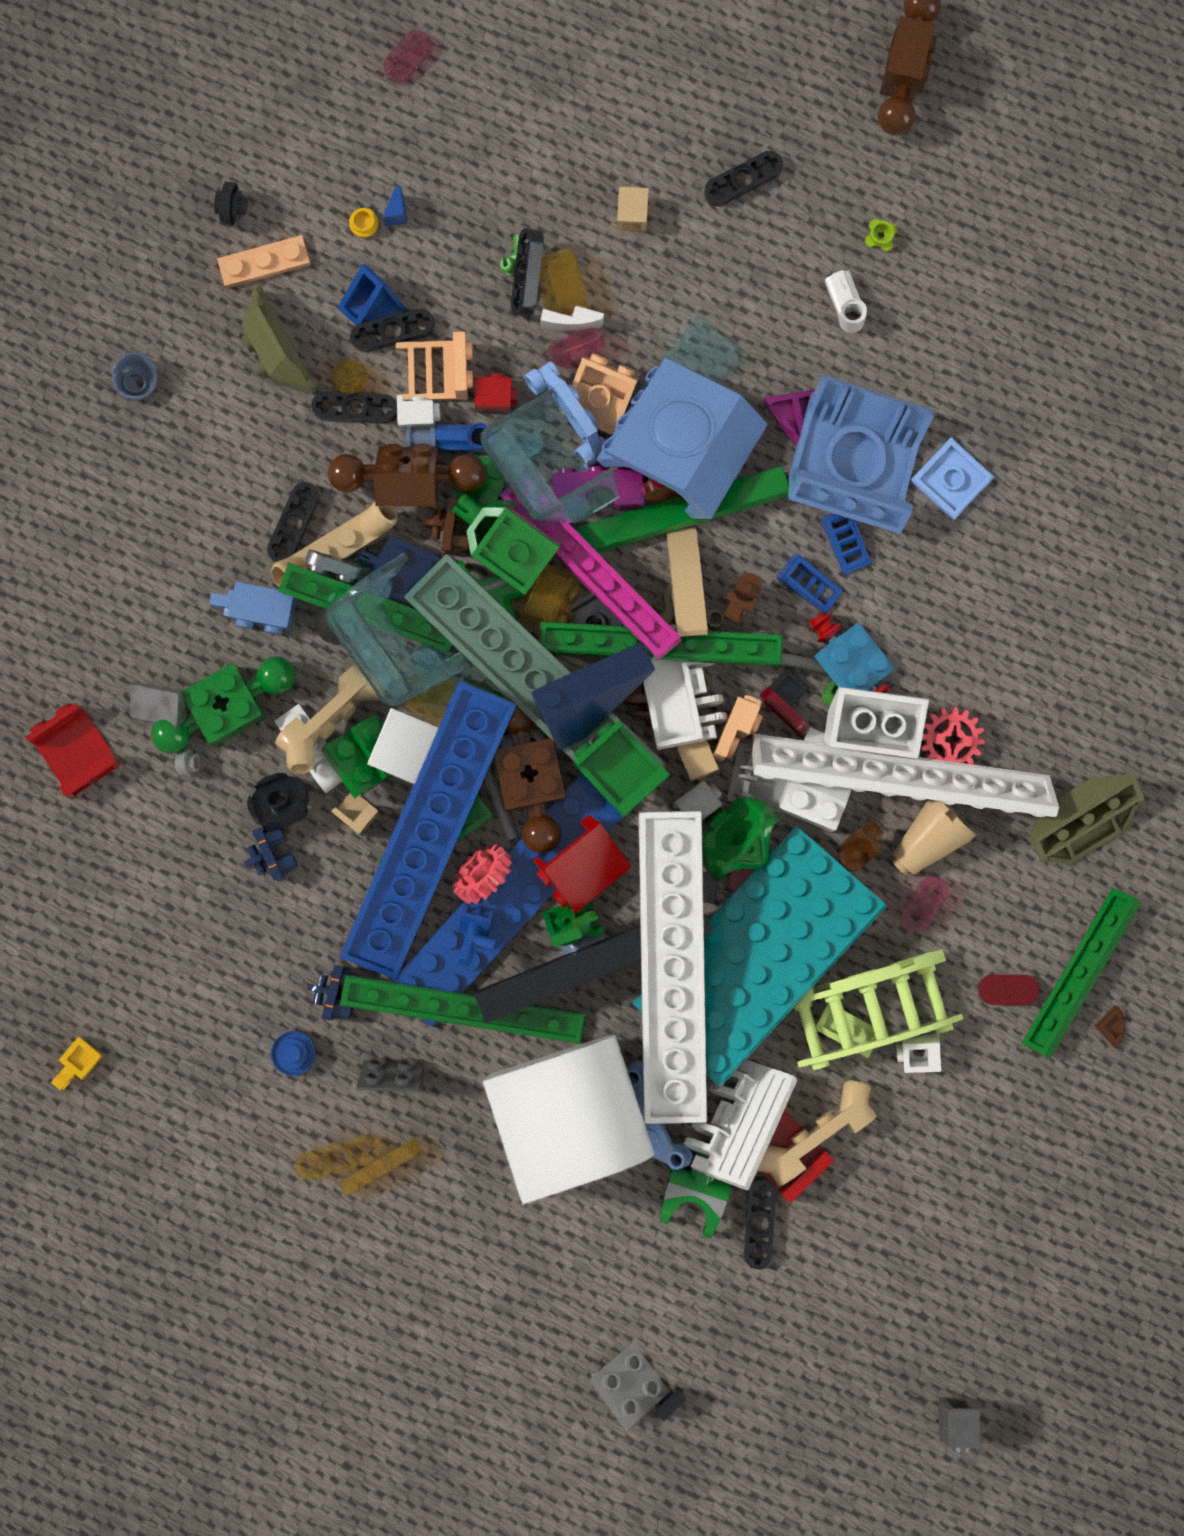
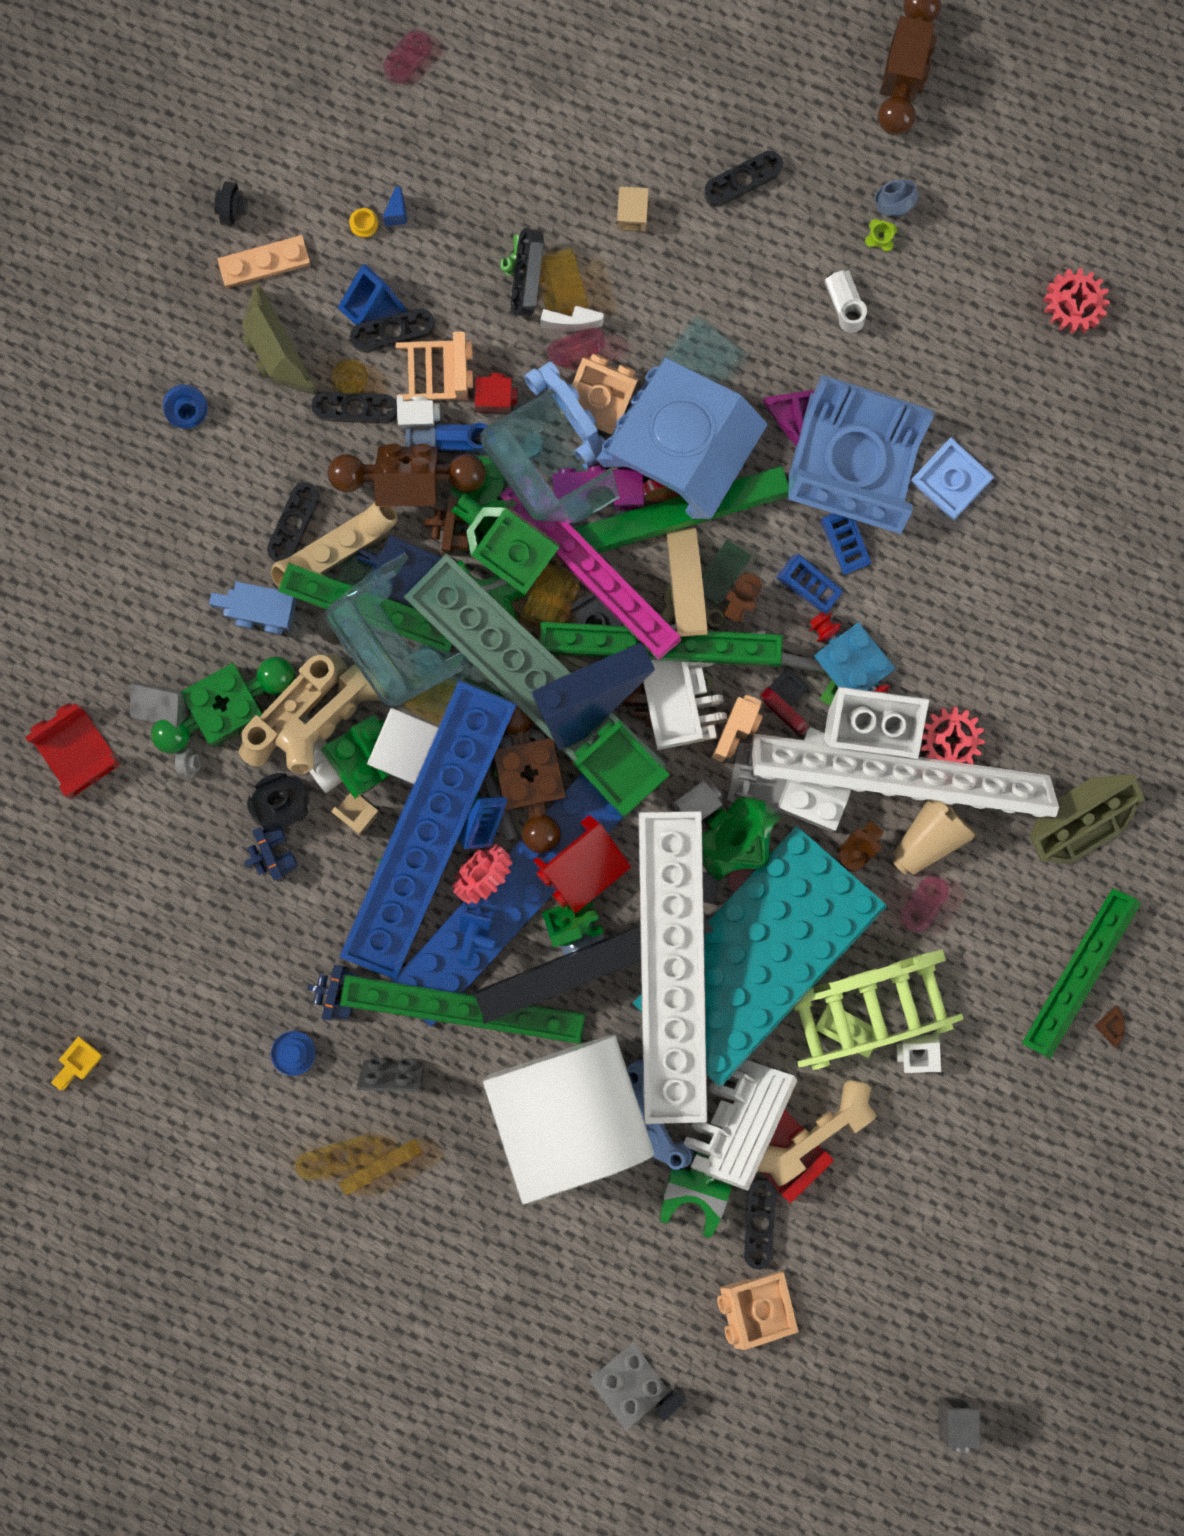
(134, 365): sand blue hair -> none
(185, 406): none -> blue plate
(298, 699): none -> tan plate
(323, 562): flat silver plate -> none
(479, 828): none -> blue slope
(698, 760): tan panel -> none
(723, 572): none -> clear green plate
(757, 1310): none -> light nougat plate
(896, 197): none -> sand blue plate
(1008, 989): dark red tile -> none
(1087, 293): none -> coral gear

